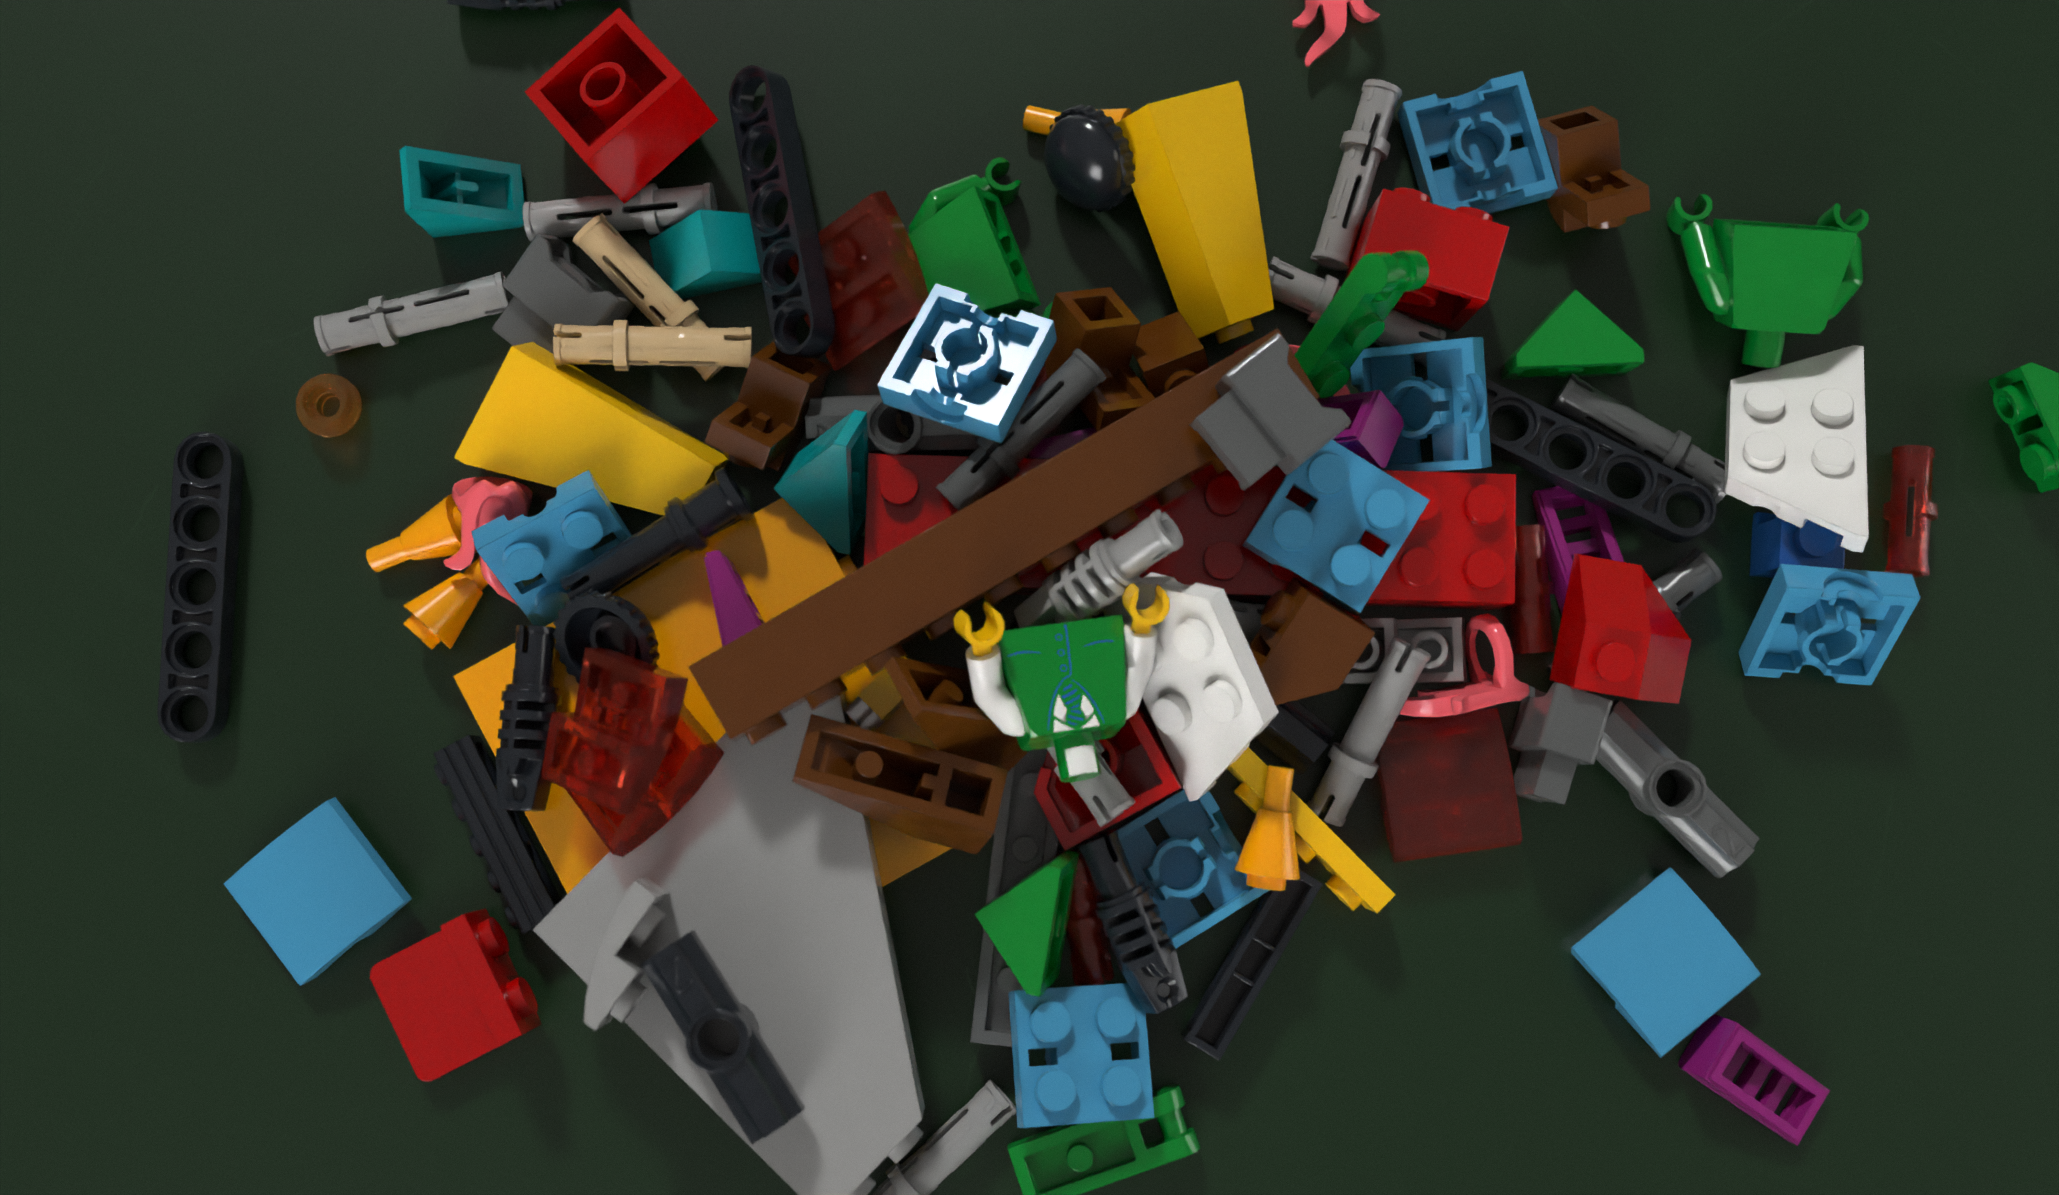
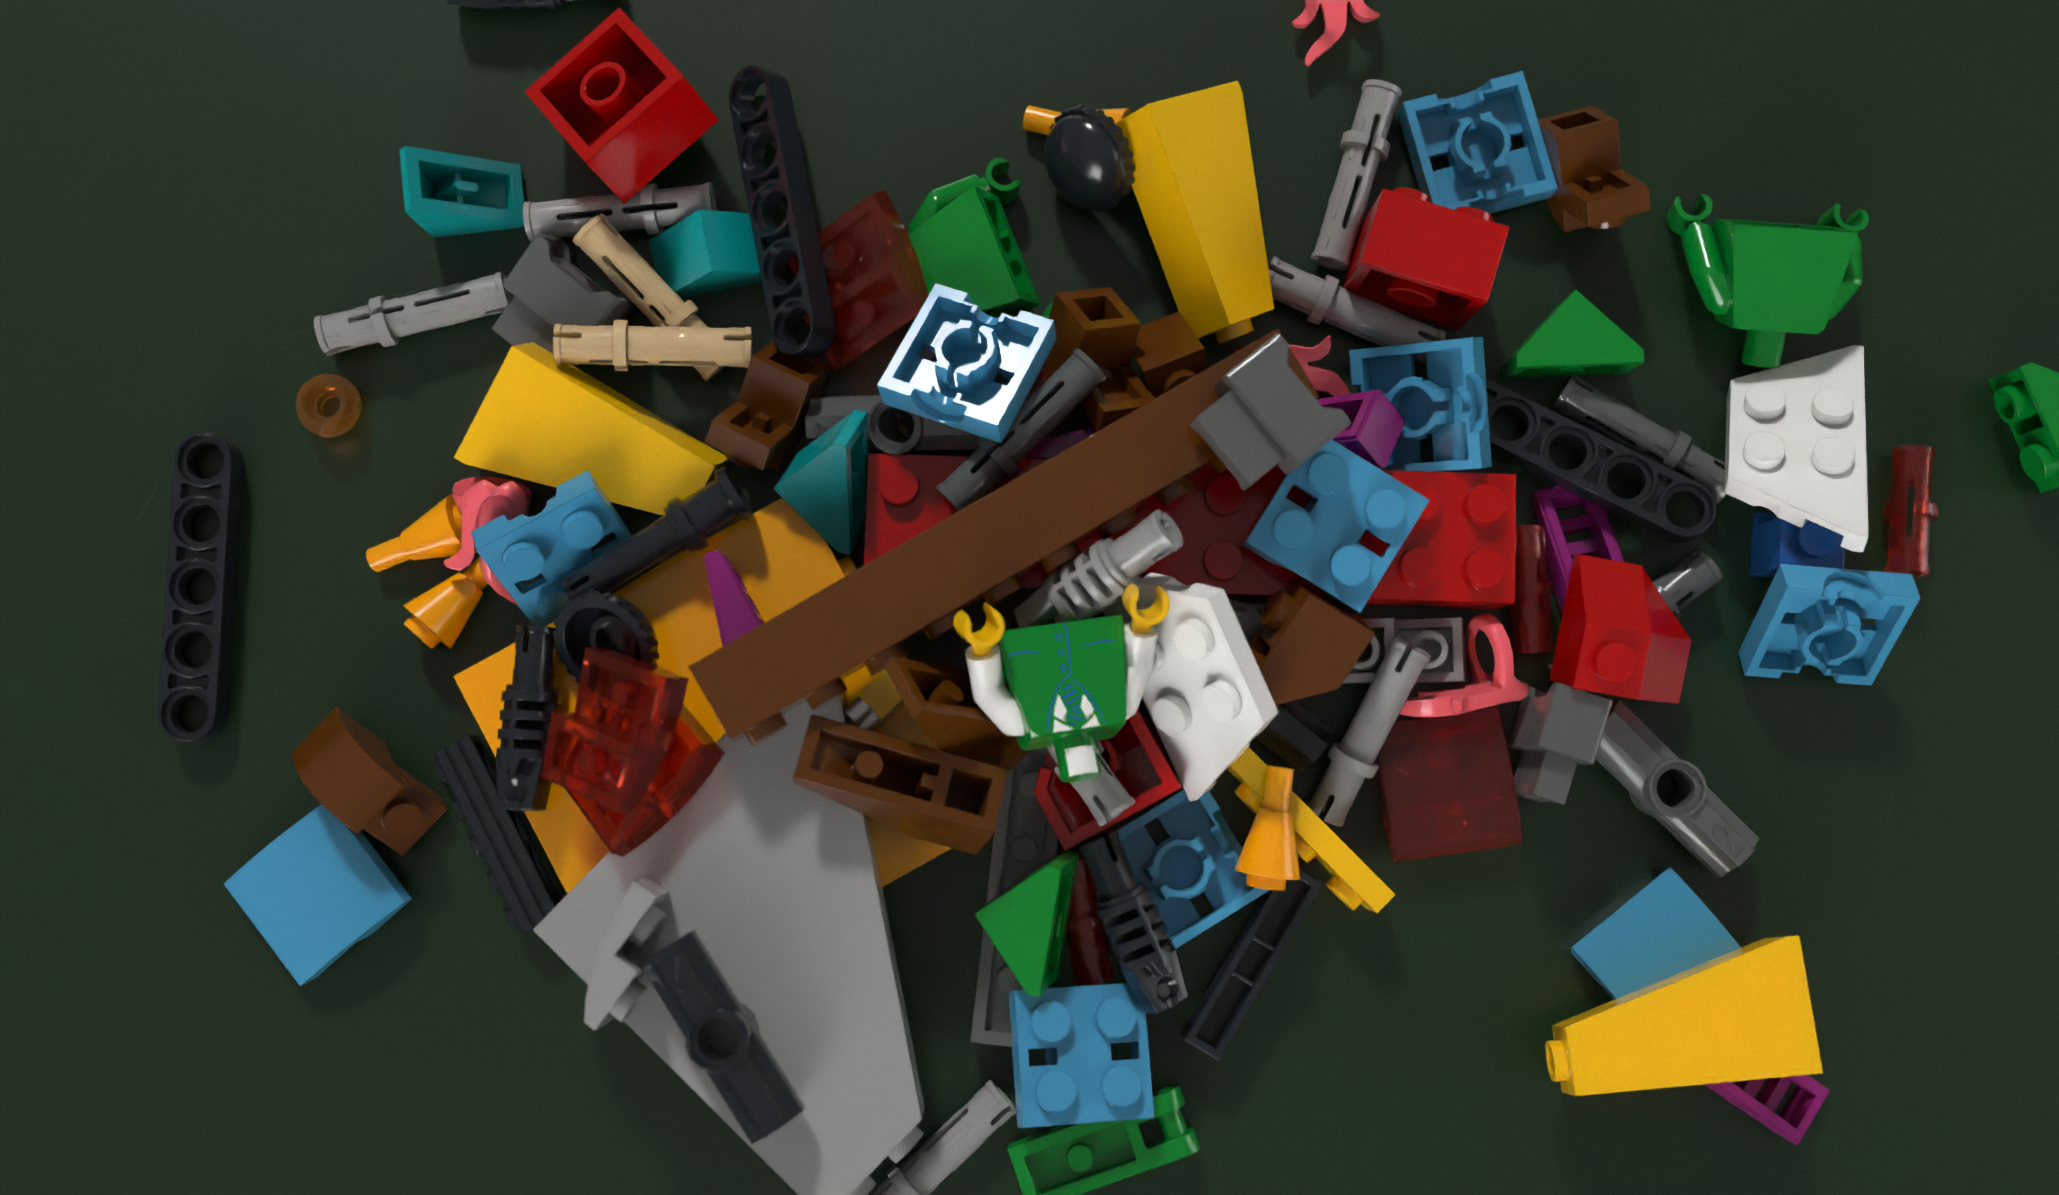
(362, 785): none -> reddish brown brick
(455, 995): red bracket -> none
(1358, 316): green plate -> none
(1707, 1025): none -> yellow slope

